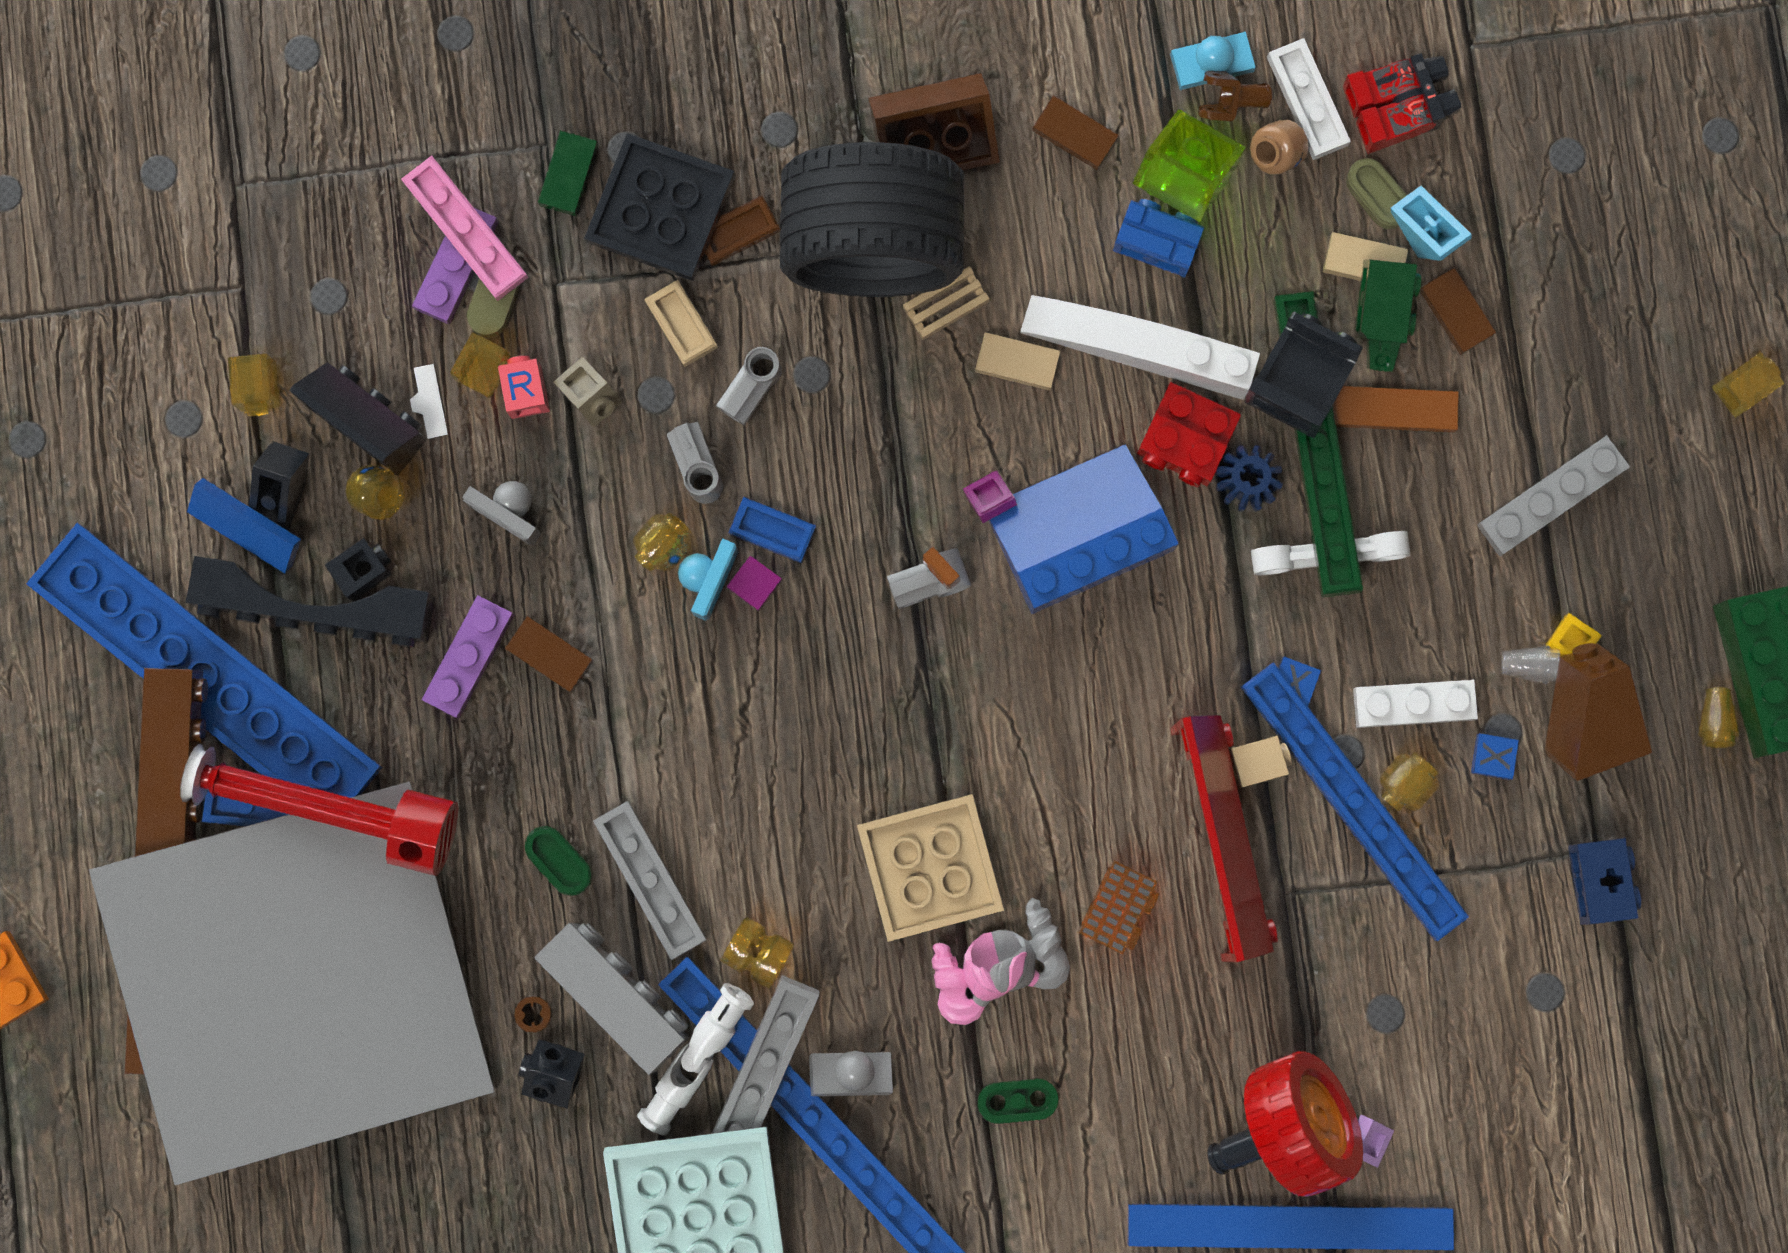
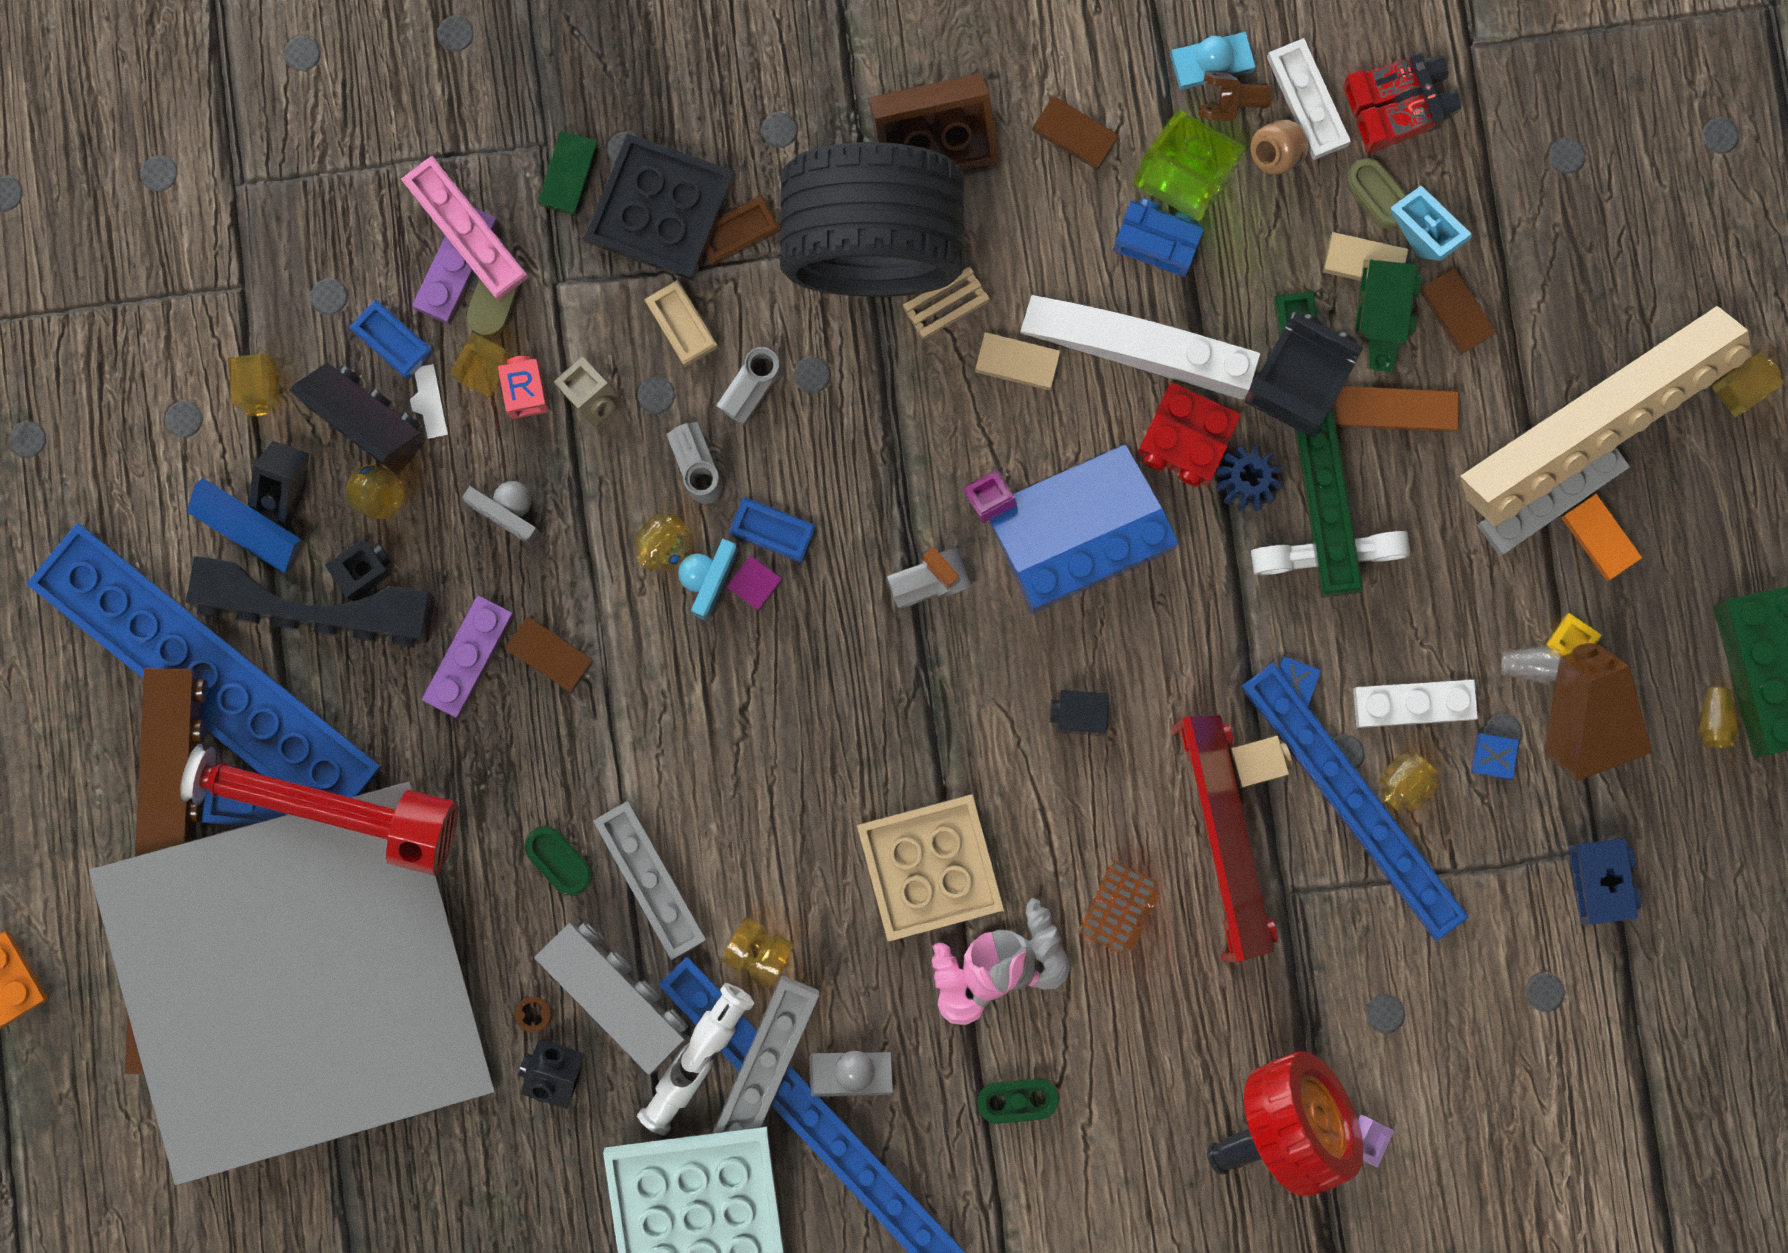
(391, 339): none -> blue tile
(1080, 713): none -> black brick
(1290, 1227): blue tile -> none
(1601, 537): none -> orange tile
(1606, 416): none -> tan brick

